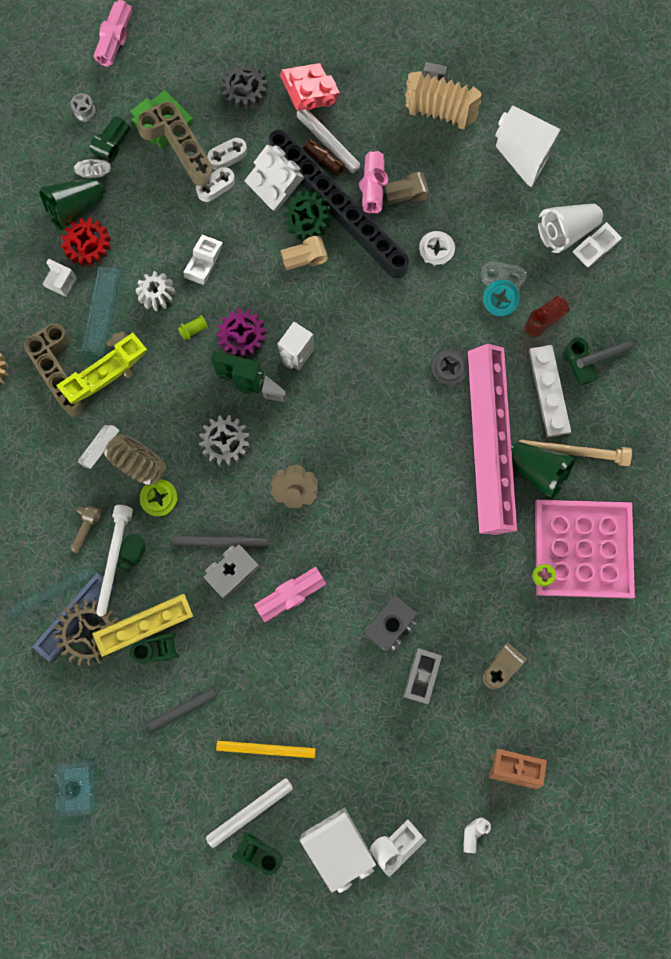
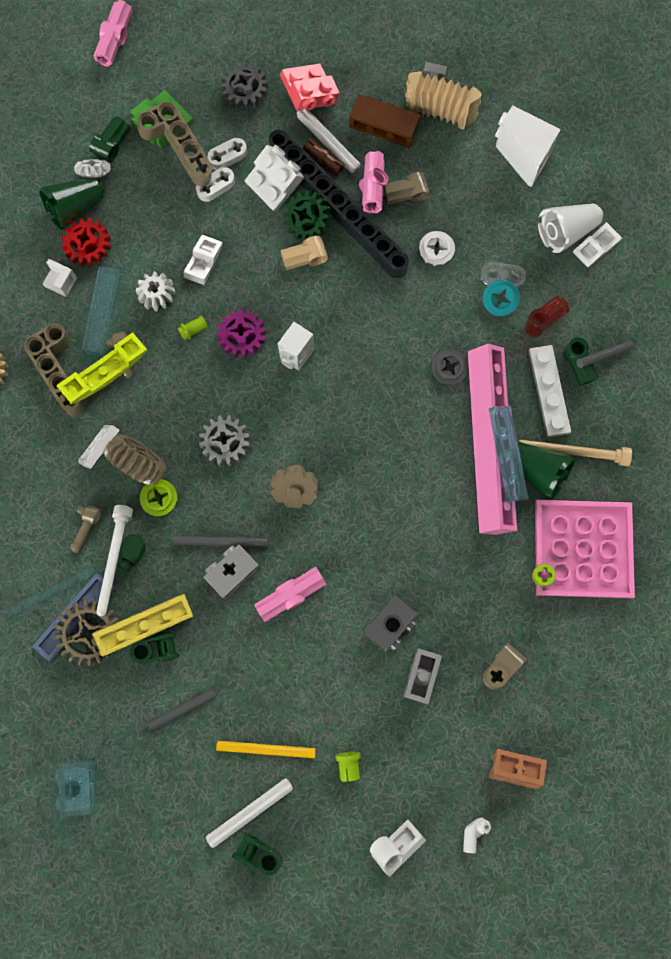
(80, 102): light grey wheel -> none
(245, 372): dark green plate -> none
(273, 391): light grey slope -> none
(338, 851): white slope -> none
(348, 766): none -> lime bush
(384, 120): none -> reddish brown brick
(508, 453): none -> clear light blue tile

